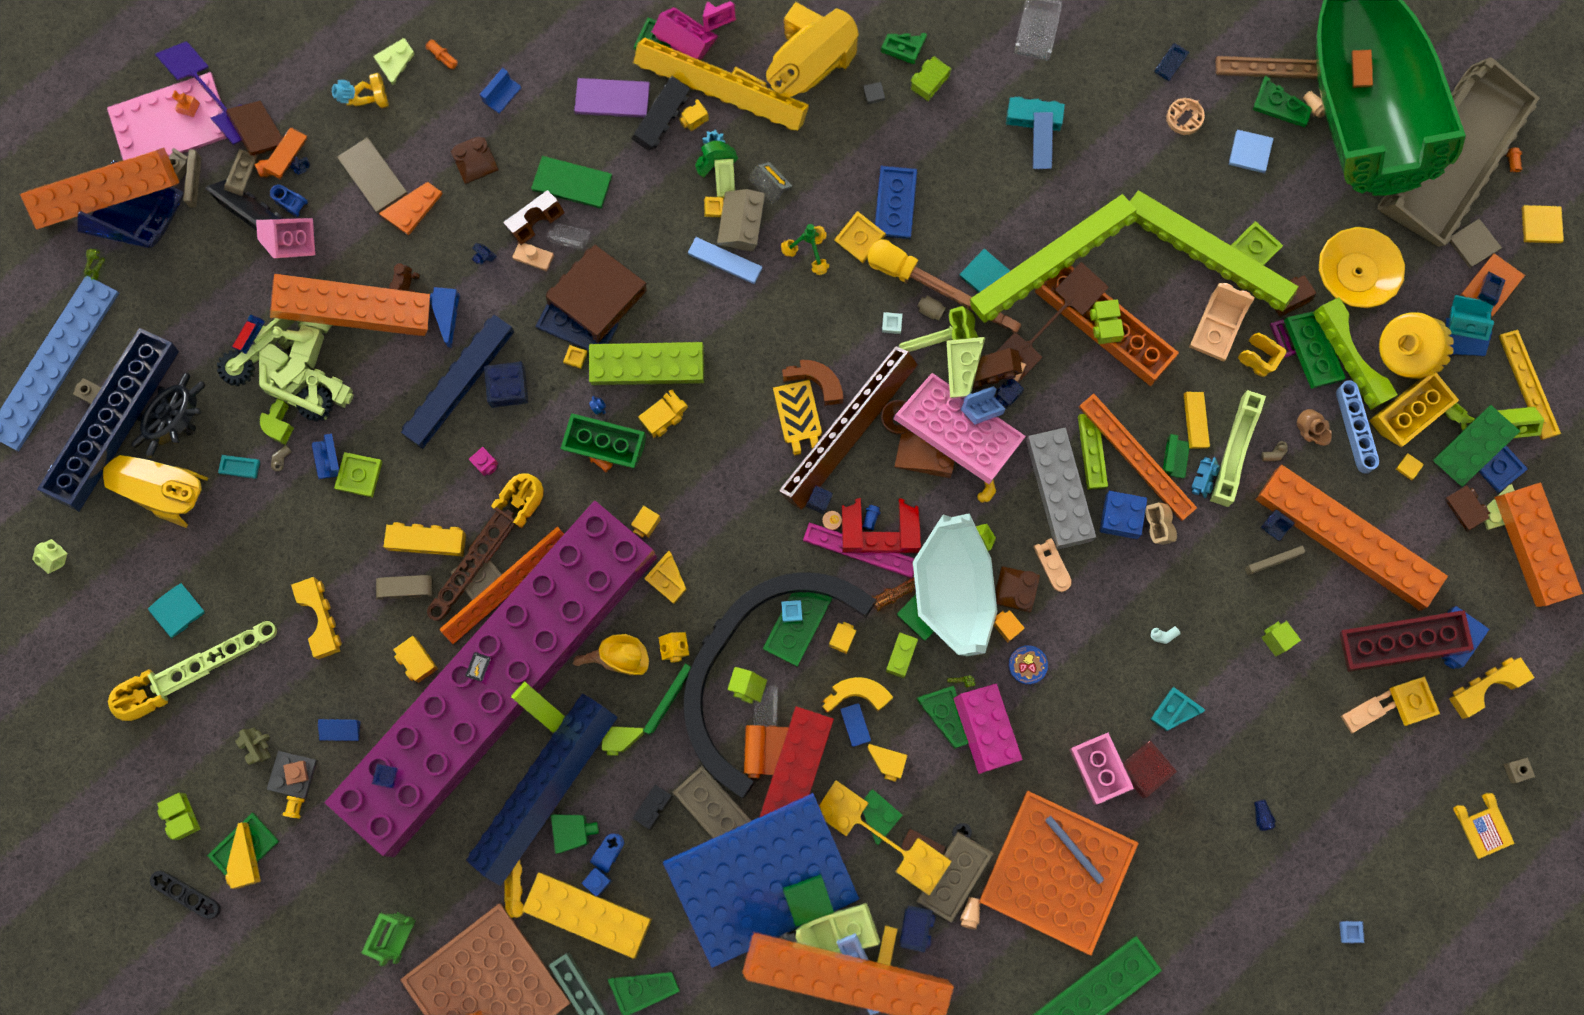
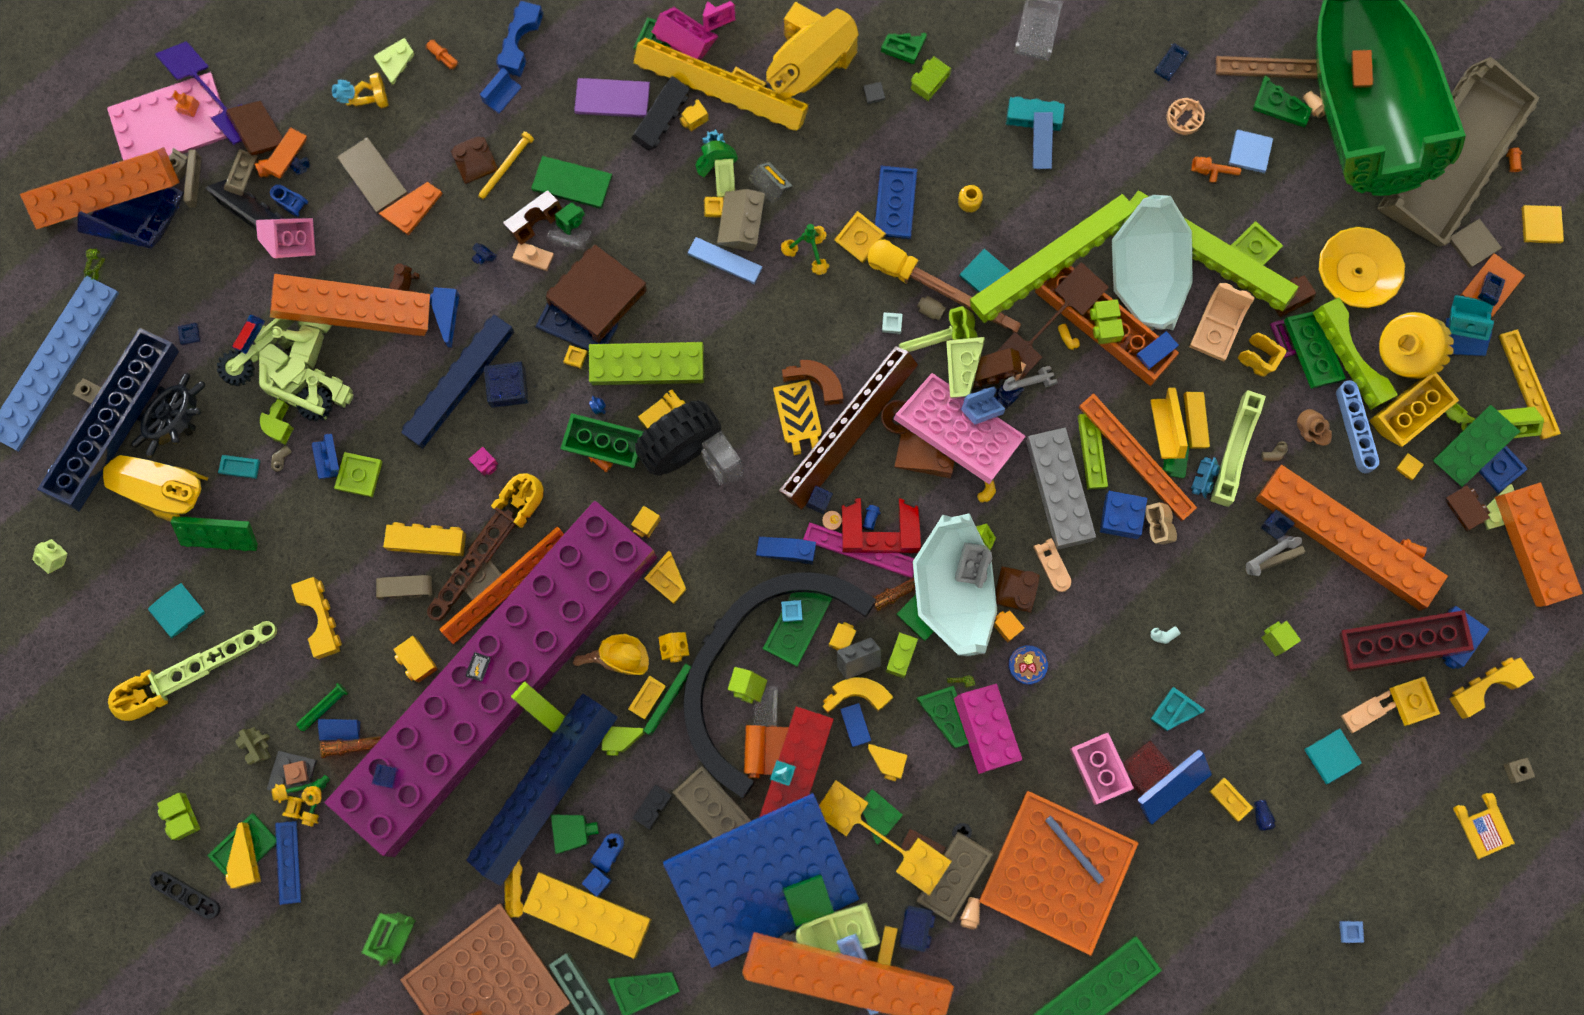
(188, 333): none -> clear blue tile
(214, 533): none -> green plate
(287, 862): none -> blue tile
(311, 795): none -> yellow plant
(321, 707): none -> green axle
(341, 747): none -> clear orange pin
(506, 164): none -> yellow bar
(526, 18): none -> blue arch
(569, 218): none -> green brick
(647, 697): none -> yellow plate
(676, 437): none -> black tyre
(722, 459): none -> clear brick
(782, 773): none -> teal tile
(787, 549): none -> blue slope
(858, 658): none -> dark grey brick
(970, 198): none -> yellow head
(973, 564): none -> light grey bracket
(1011, 384): none -> light grey hinge
(1066, 337): none -> yellow arm
(1153, 262): none -> light aqua panel
(1157, 350): none -> blue tile
(1169, 426): none -> yellow panel
(1175, 787): none -> blue tile
(1204, 166): none -> orange piece
(1231, 799): none -> yellow plate
(1284, 542): none -> light grey hinge
(1333, 756): none -> teal slope
(1415, 548): none -> orange pin

